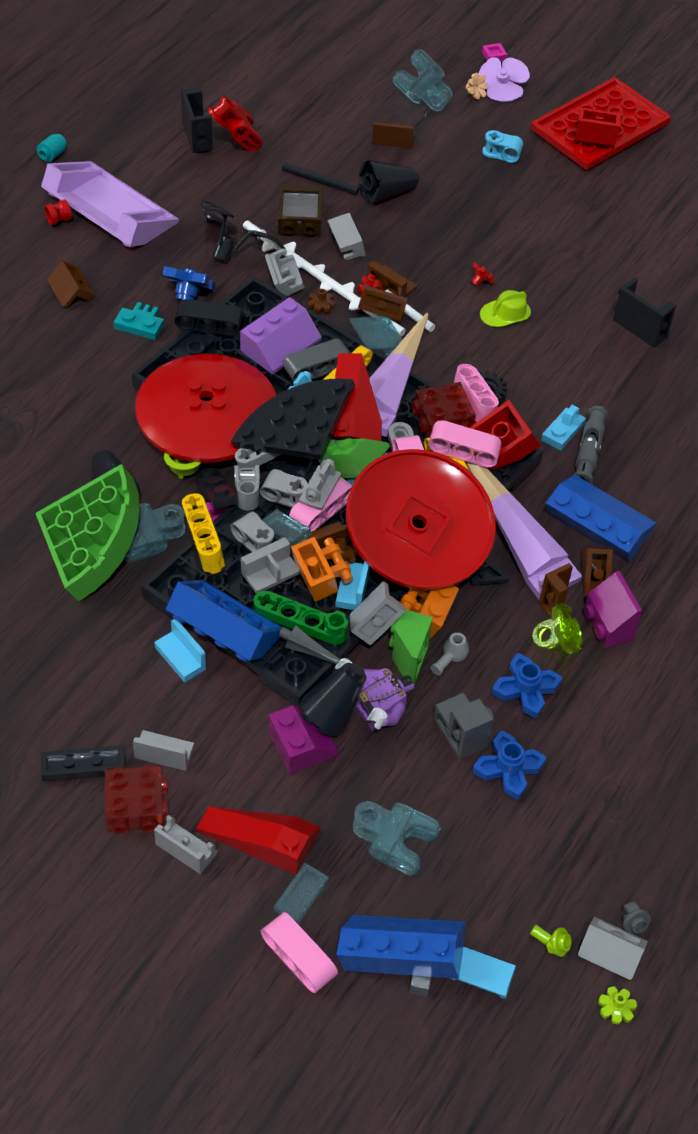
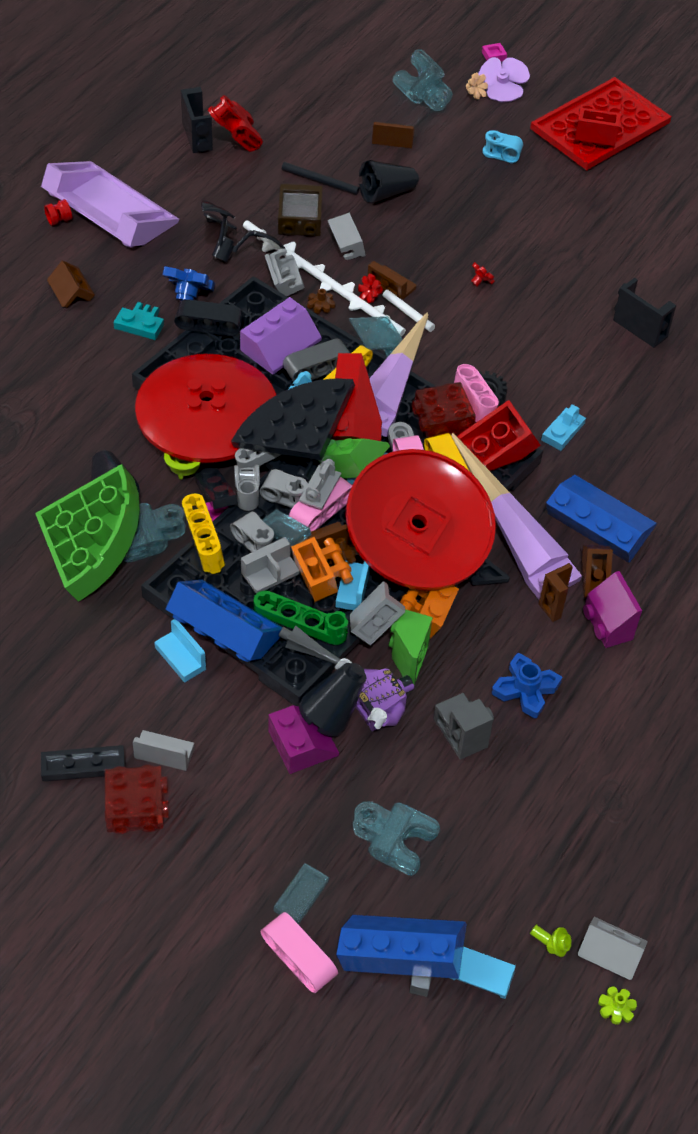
(51, 147): teal brick -> none
(184, 845): light grey hinge -> none
(267, 836): red wedge -> none
(382, 303): reddish brown panel -> none
(454, 649): light grey bar -> none
(465, 444): bright pink beam -> none
(506, 310): lime piece -> none
(509, 763): blue plant -> none
(563, 630): clear neon green tile -> none
(590, 443): dark grey piece -> none
(636, 920): dark grey plate -> none

